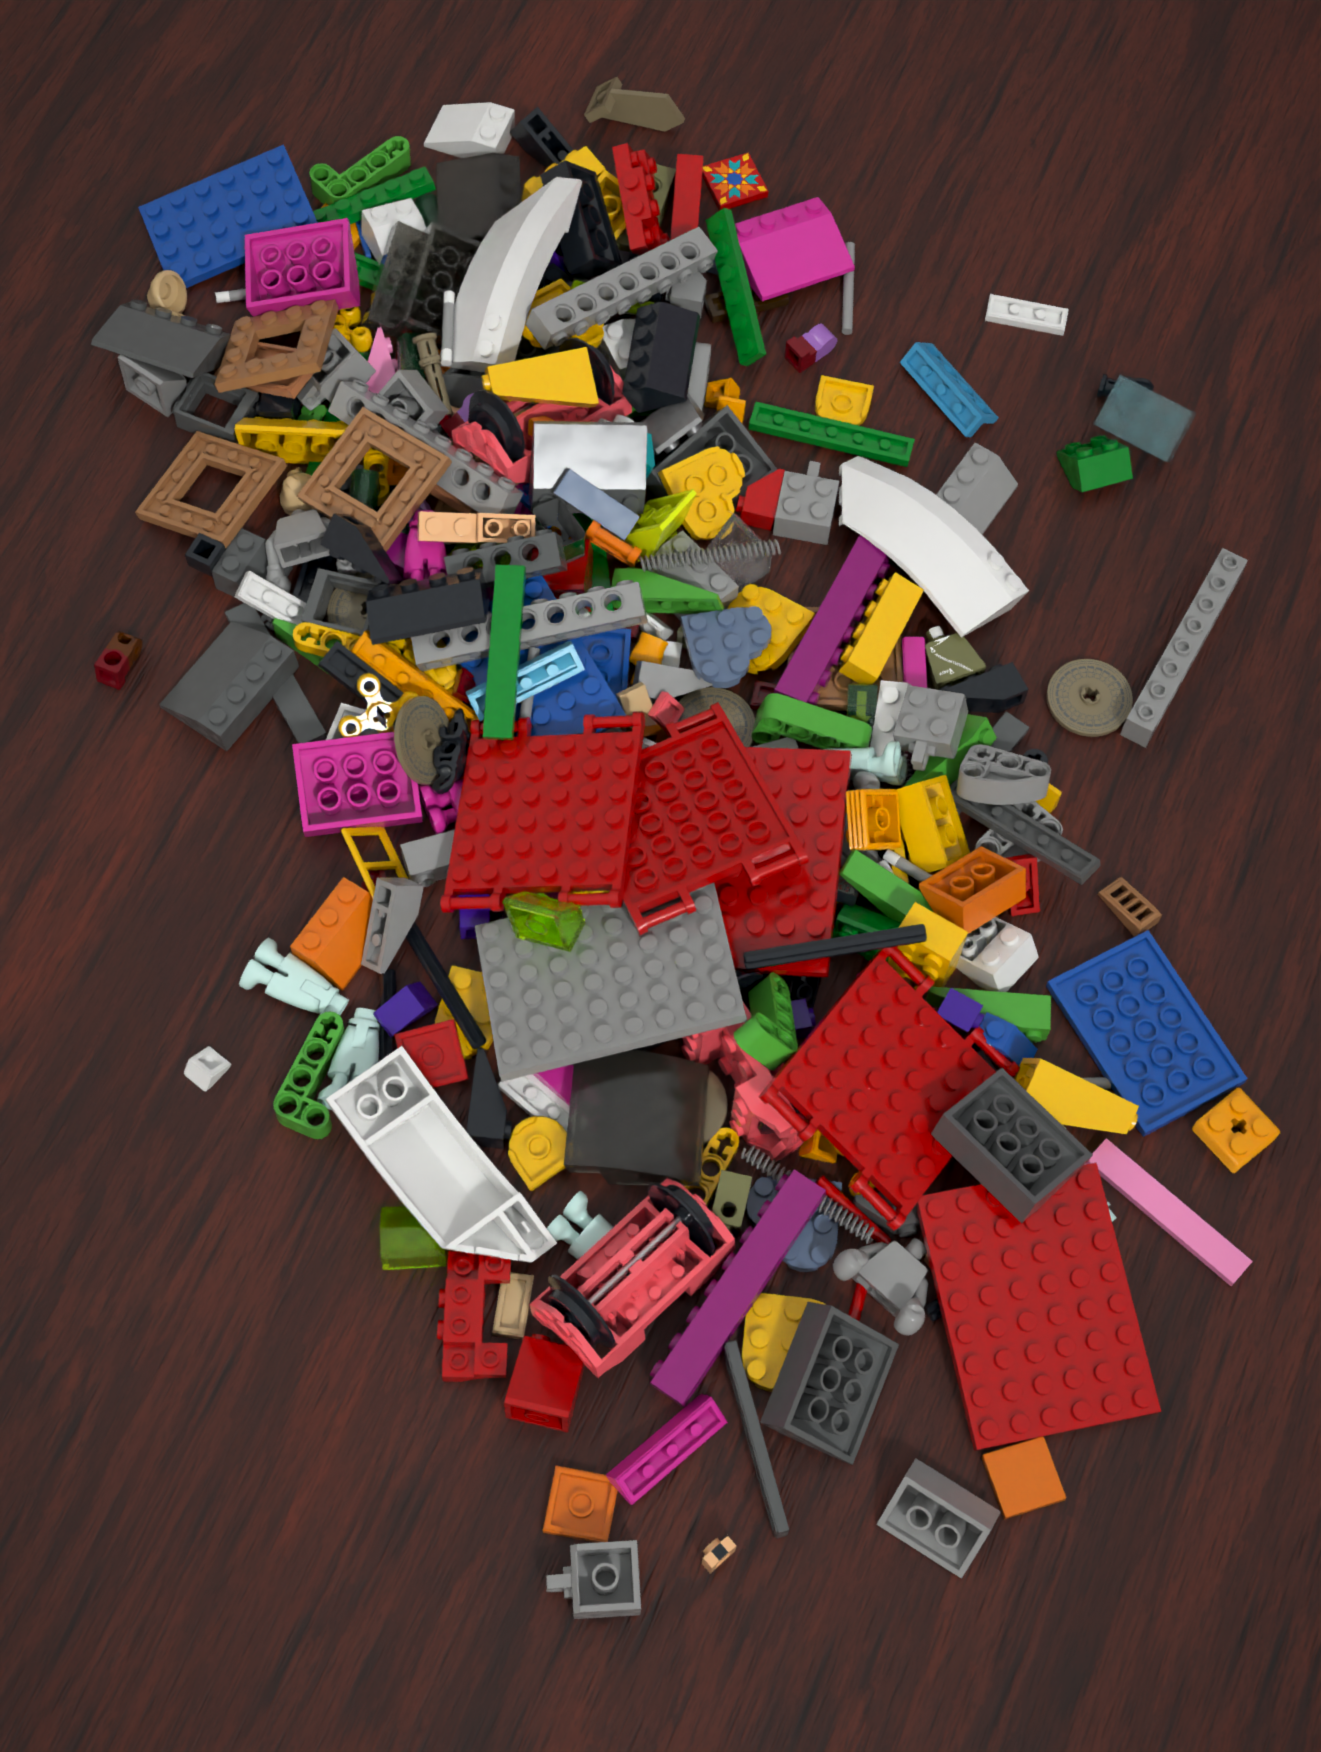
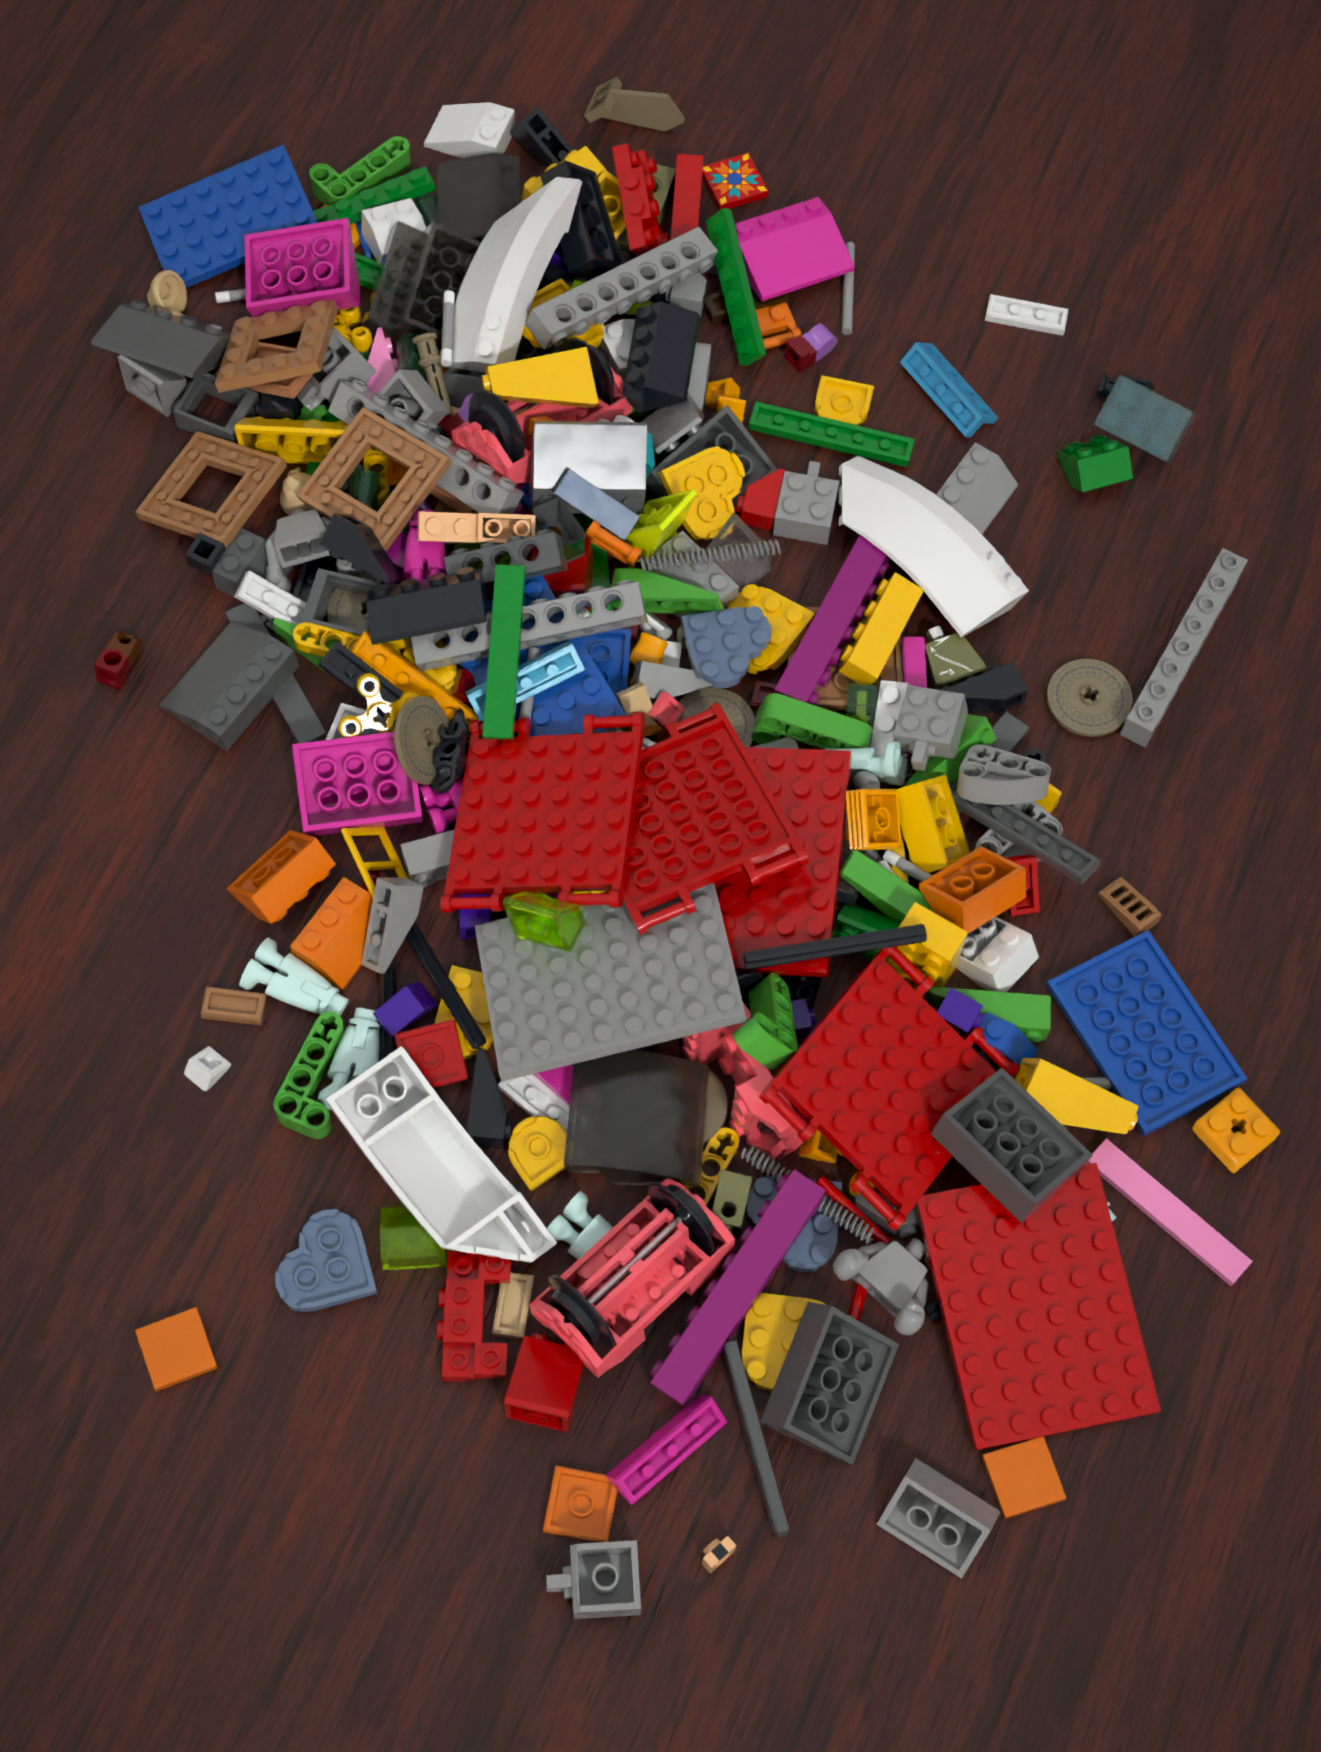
(176, 1349): none -> orange tile
(233, 1006): none -> medium nougat tile
(282, 876): none -> orange slope
(327, 1266): none -> sand blue plate
(777, 320): none -> orange plate

